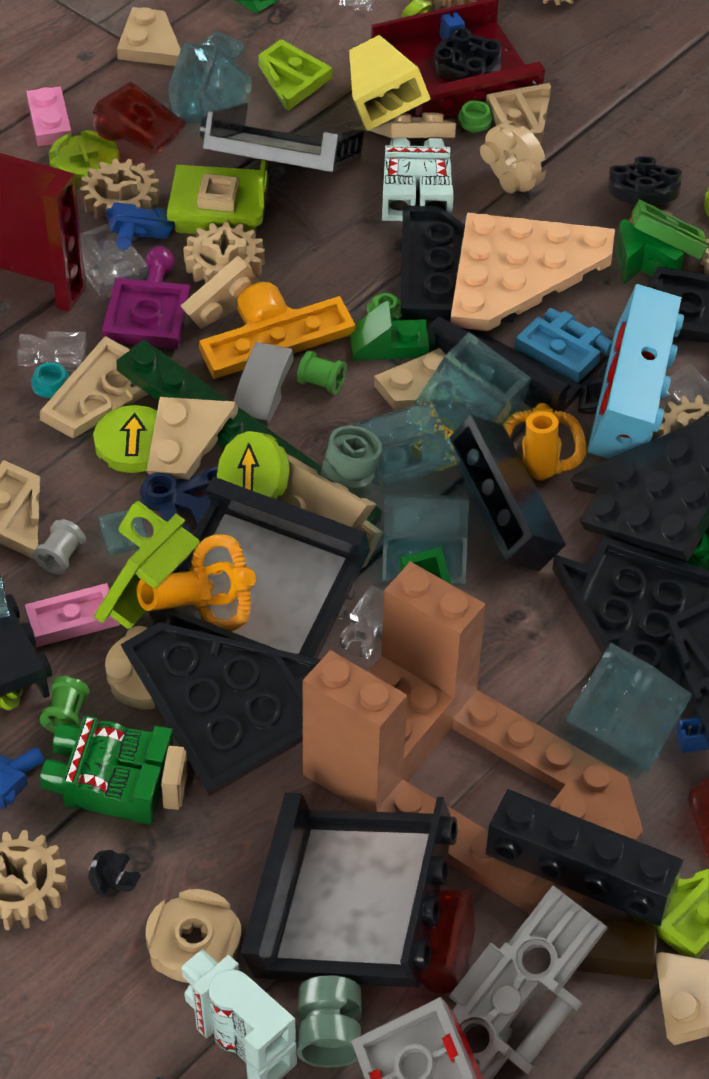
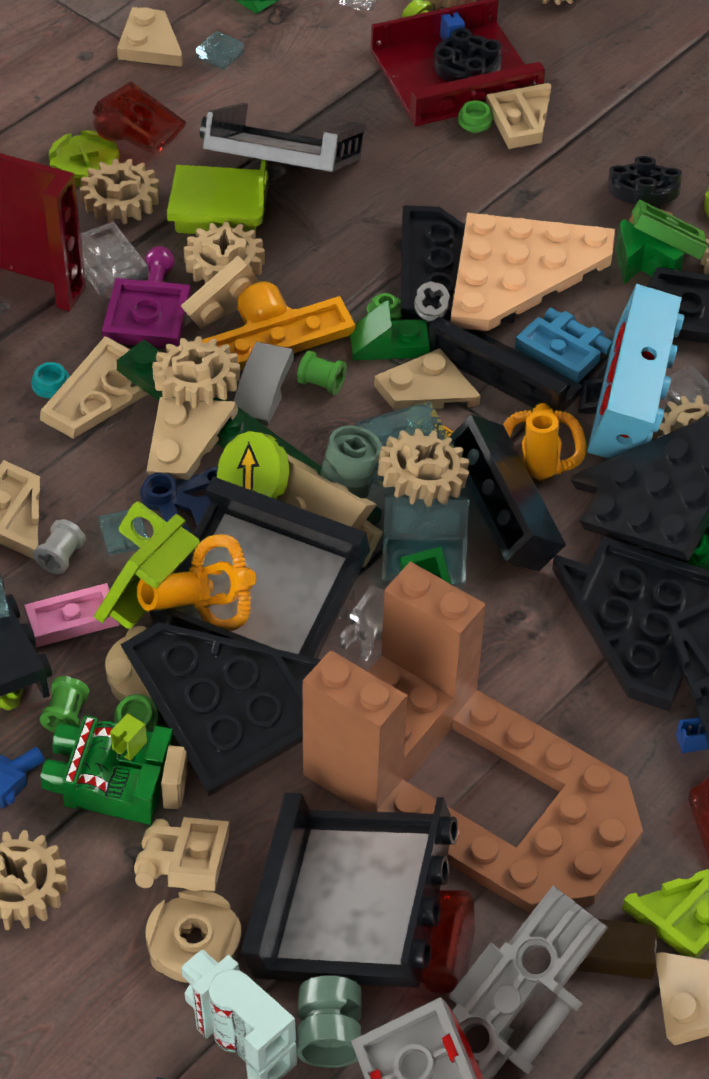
(48, 114): bright pink plate -> none
(58, 347): clear plate -> none
(108, 874): black plate -> none
(125, 437): lime tile -> none
(128, 735): none -> lime piece
(137, 222): blue piece -> none
(139, 707): none -> bright green plate
(196, 372): none -> tan gear
(196, 855): none -> tan plate
(205, 82): clear light blue slope -> none
(218, 192): tan tile -> none
(293, 72): lime wing -> none
(384, 82): light yellow slope -> none
(405, 126): tan wing -> none
(413, 169): light aqua hips -> none
(423, 467): none -> tan gear
(434, 289): none -> light grey bush
(476, 383): clear light blue slope -> none
(499, 151): tan plate -> none
(583, 857): black brick -> none
(628, 707): clear light blue slope -> none

